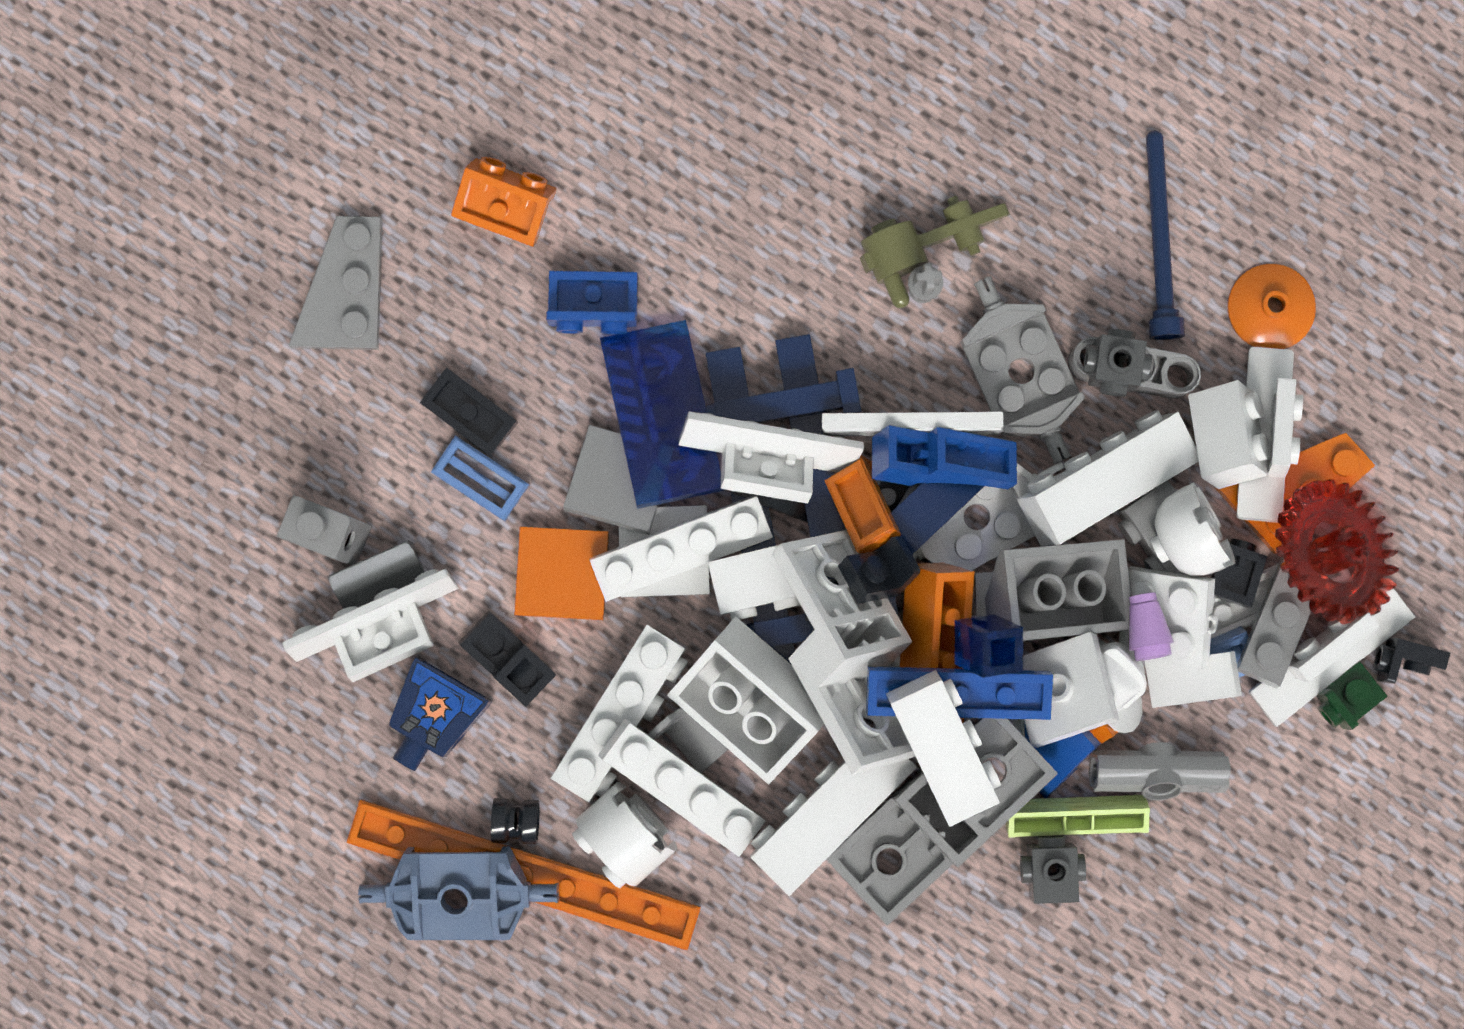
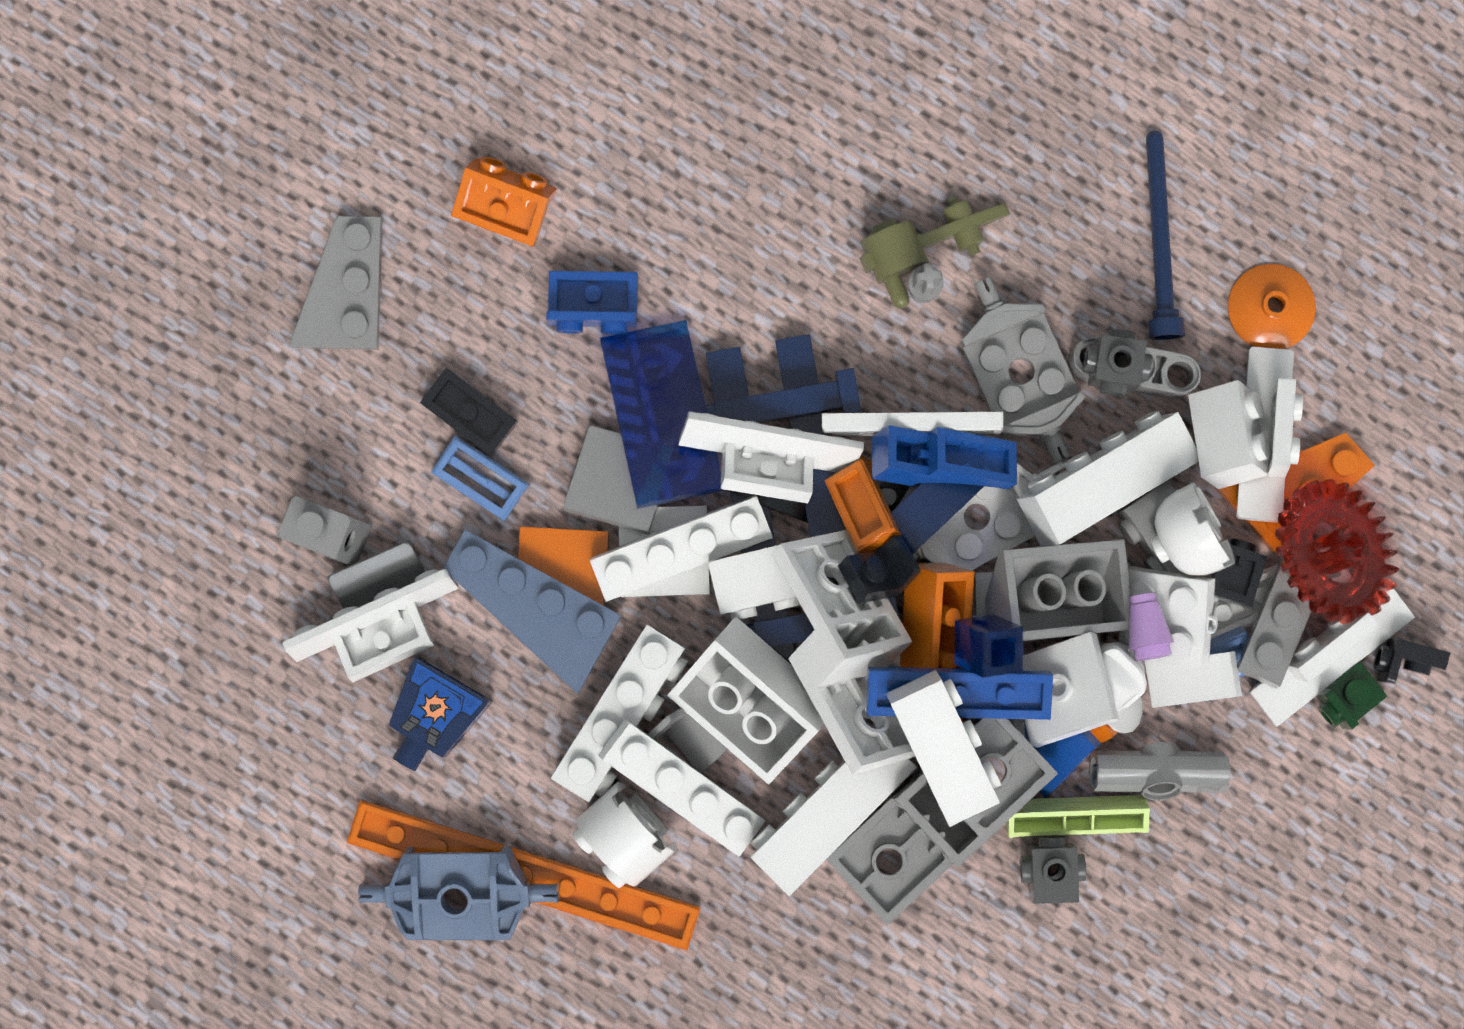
(505, 821): black wheel -> none
(507, 658): black slope -> none
(544, 614): none -> sand blue wing

